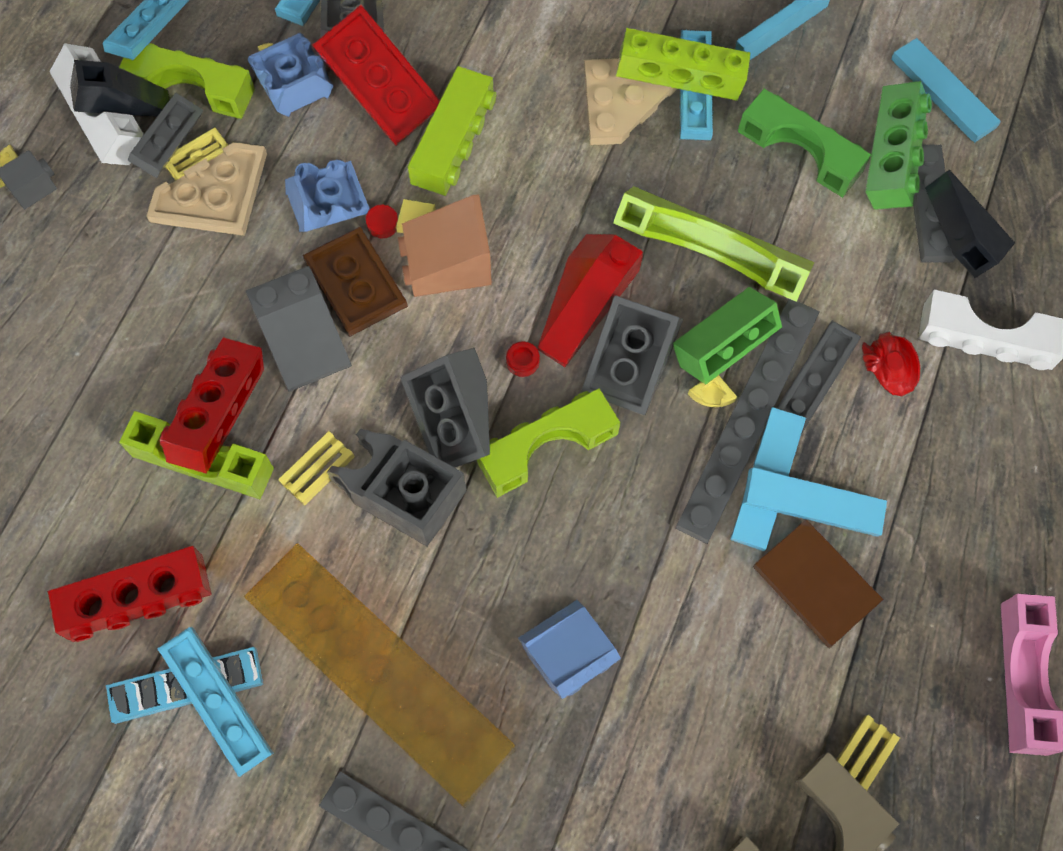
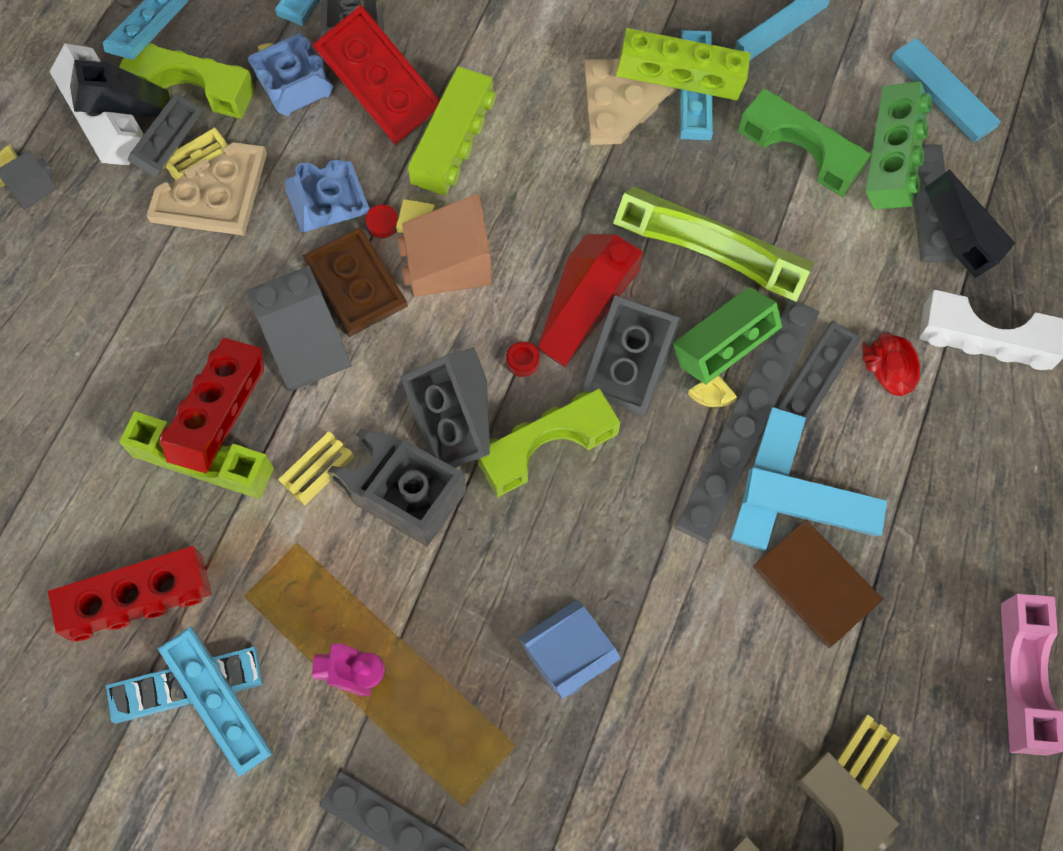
(349, 669): none -> dark pink hips

